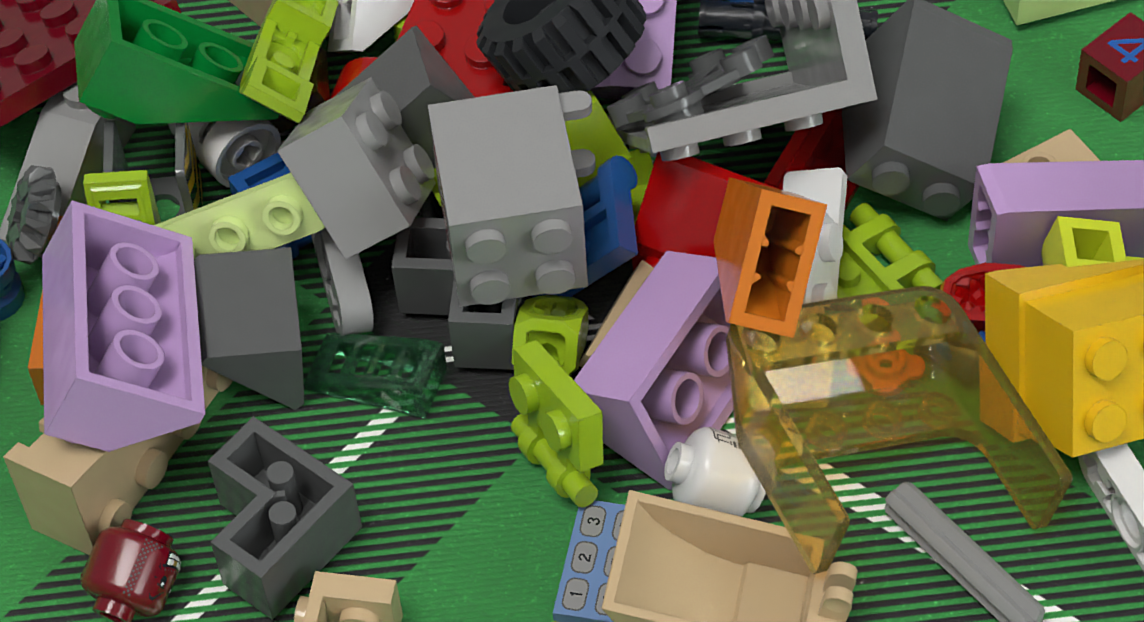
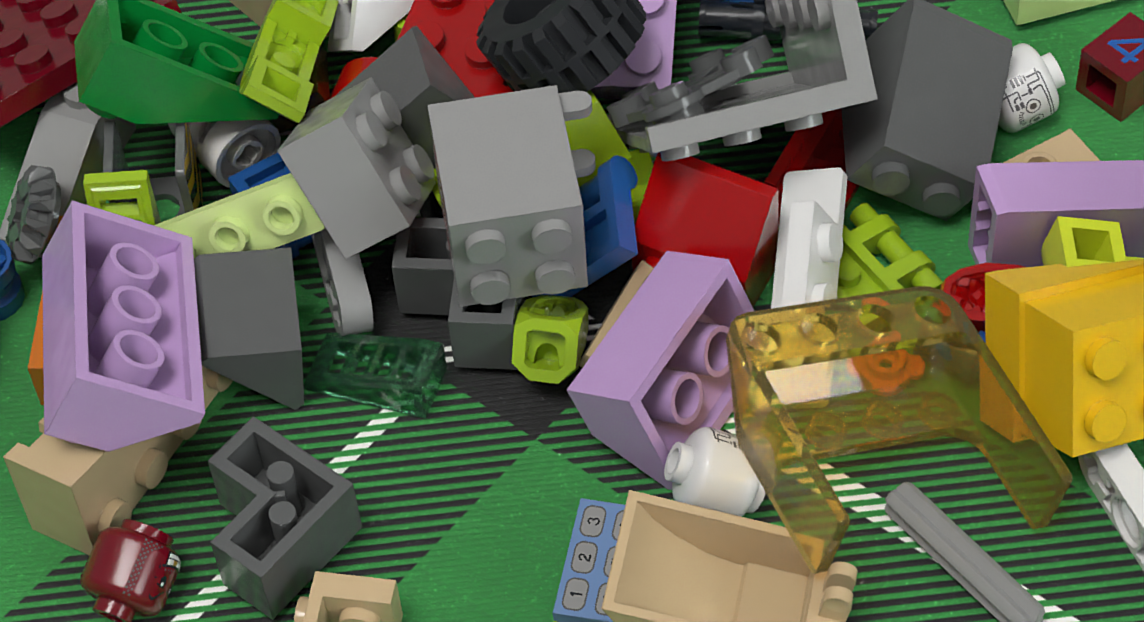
(556, 423): lime plate -> none
(765, 254): orange slope -> none
(1030, 88): none -> white head

